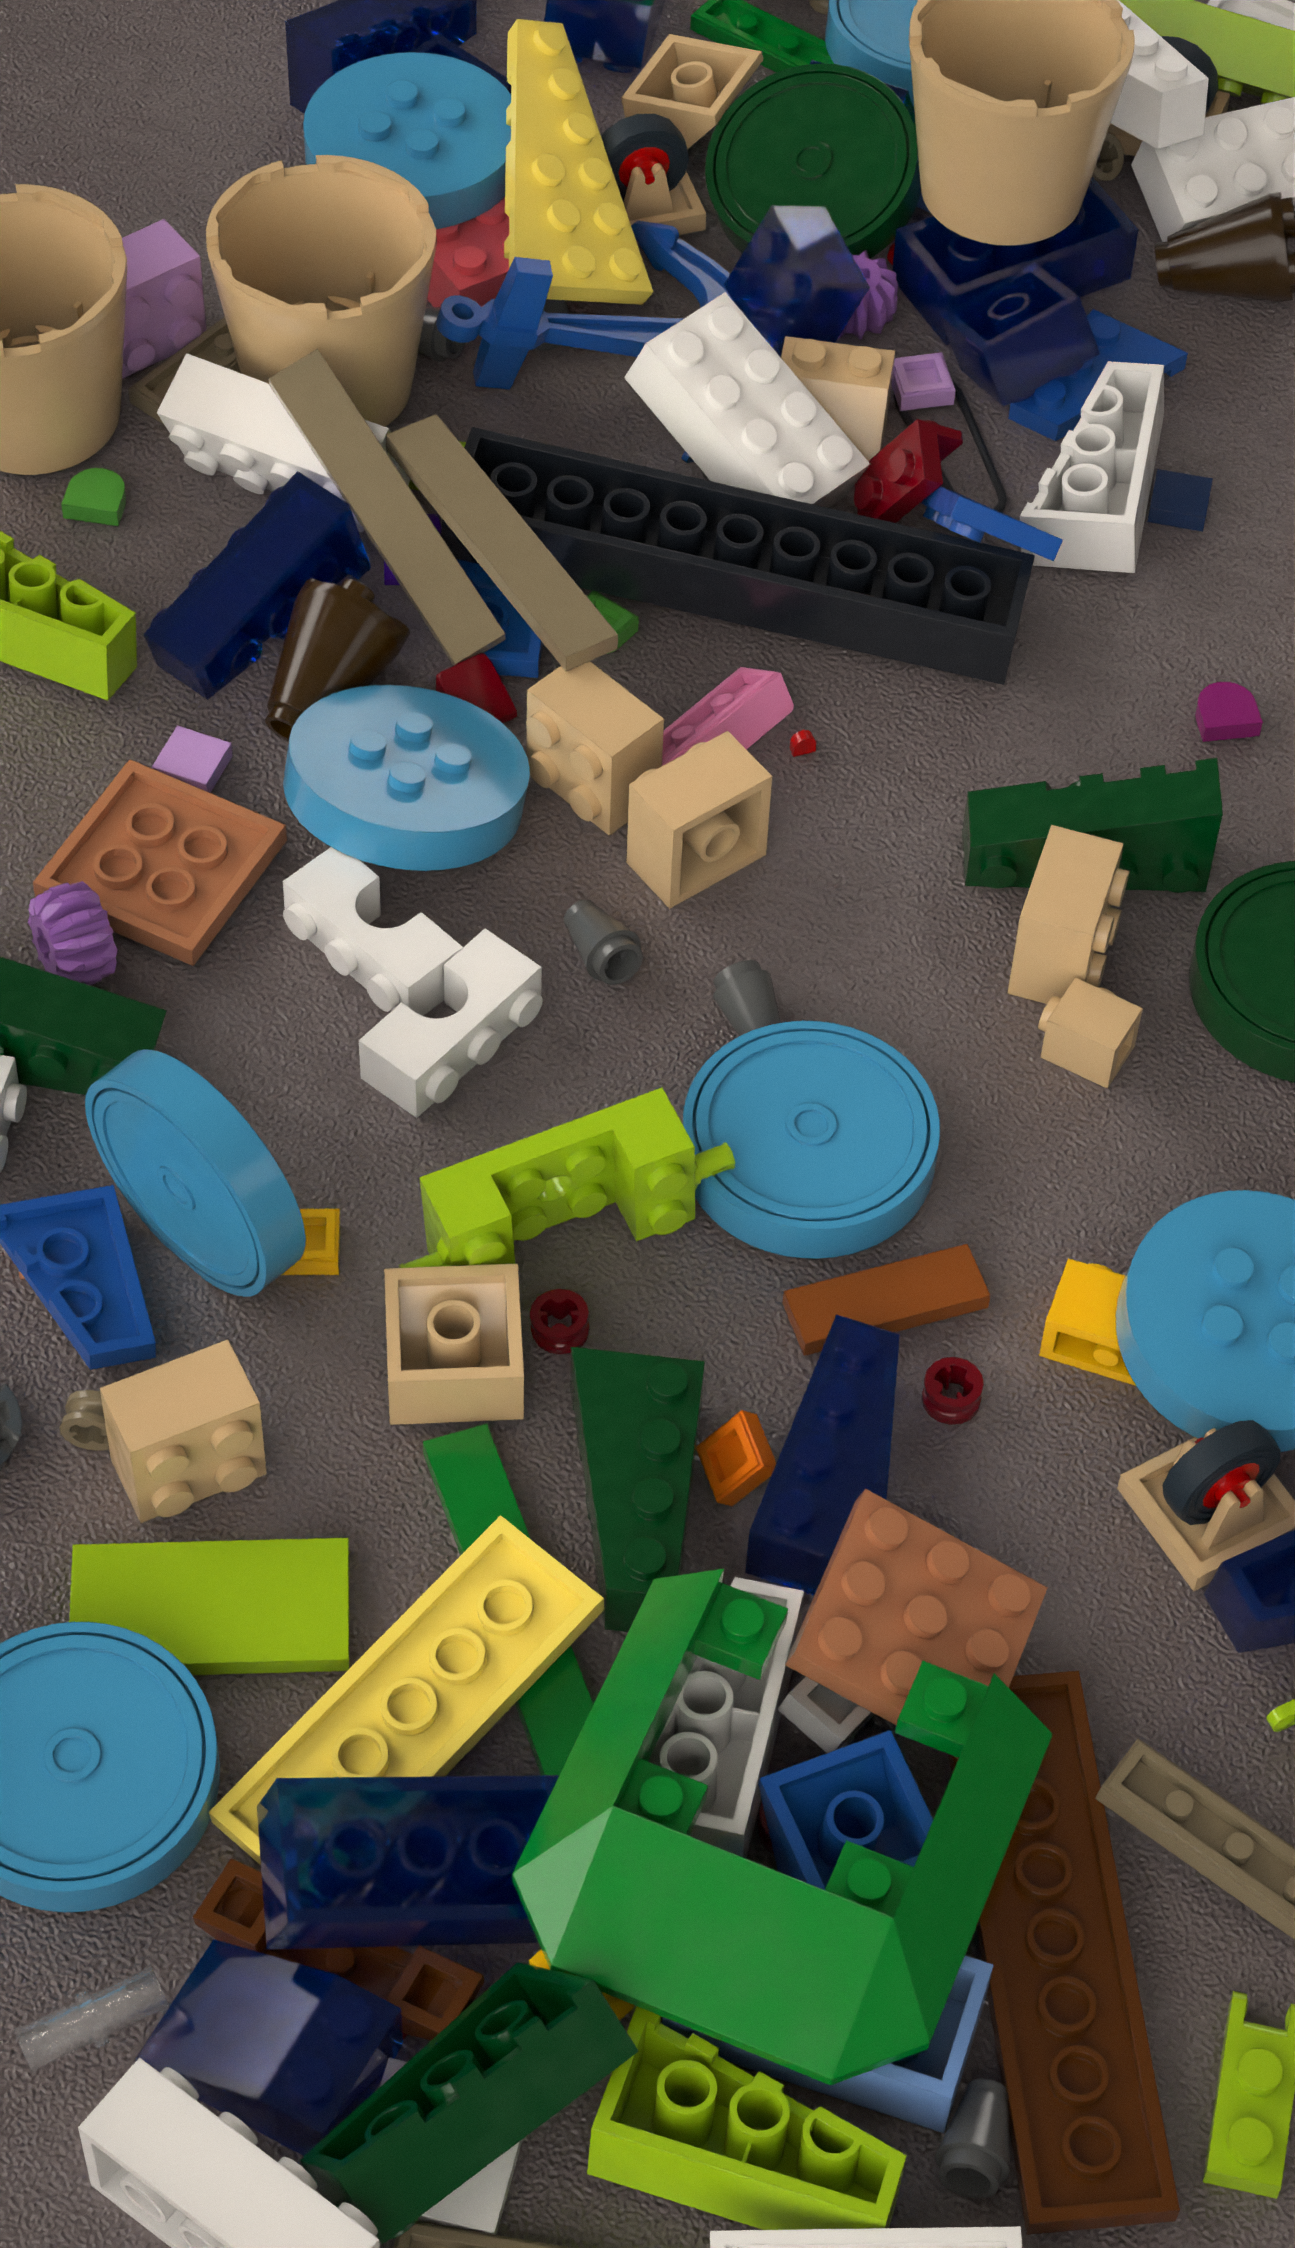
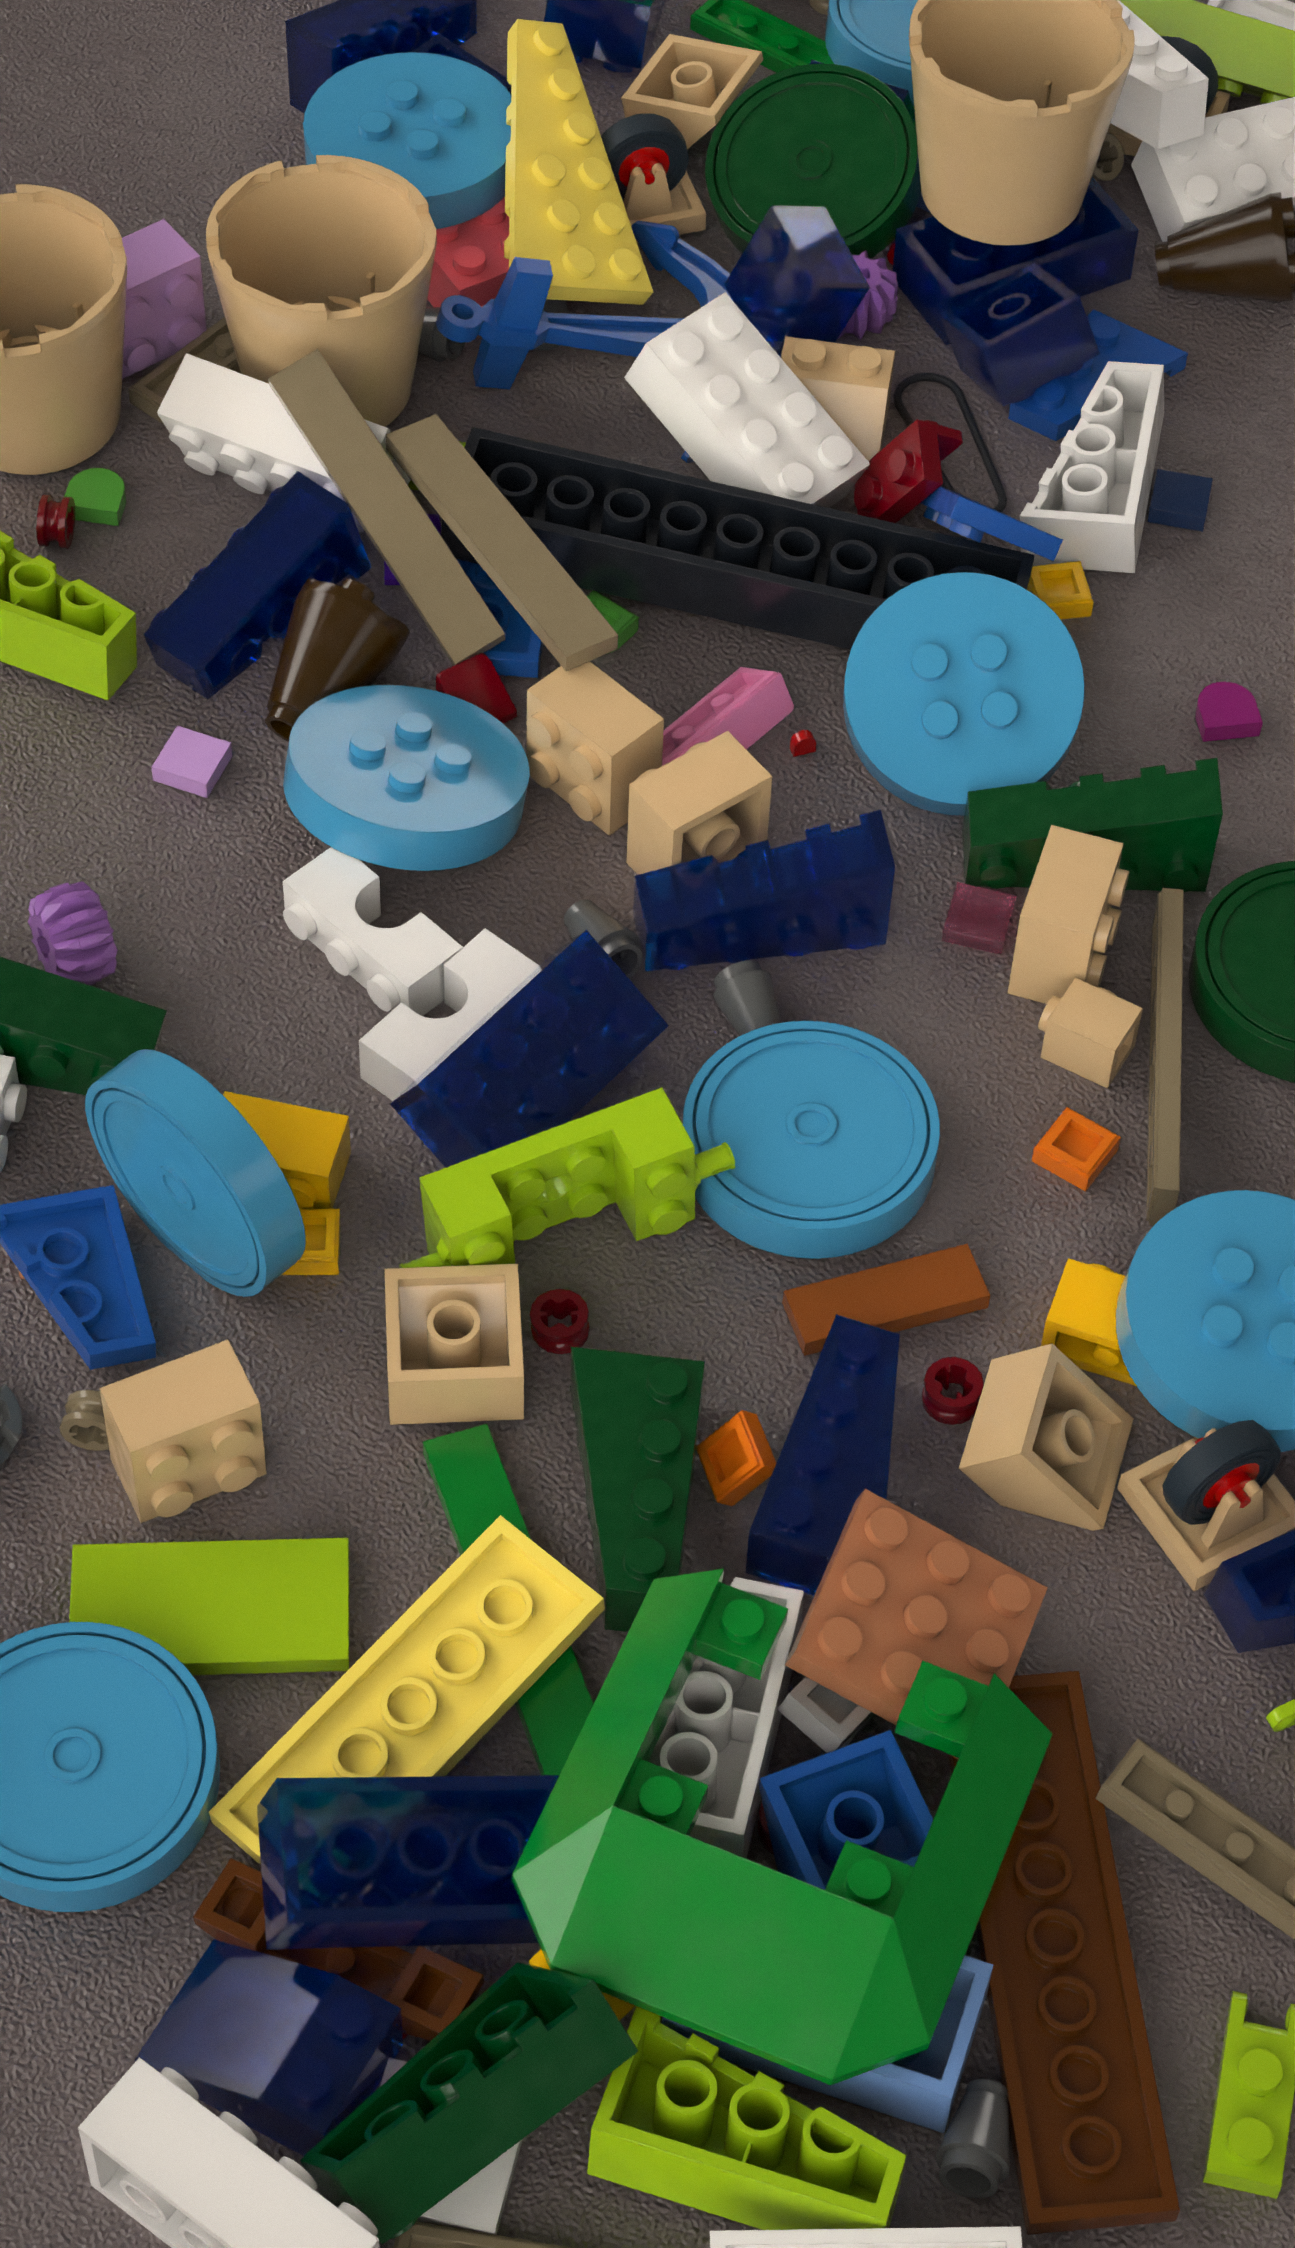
(55, 521): none -> dark red bush
(91, 2018): clear pin -> none
(165, 859): nougat plate -> none
(306, 1144): none -> yellow brick
(532, 1056): none -> clear blue brick
(769, 900): none -> clear blue wedge
(922, 382): lavender tile -> none
(962, 690): none -> dark azure brick
(979, 918): none -> clear pink tile
(1046, 1439): none -> tan slope
(1062, 589): none -> yellow tile
(1076, 1149): none -> orange tile
(1165, 1056): none -> dark tan tile

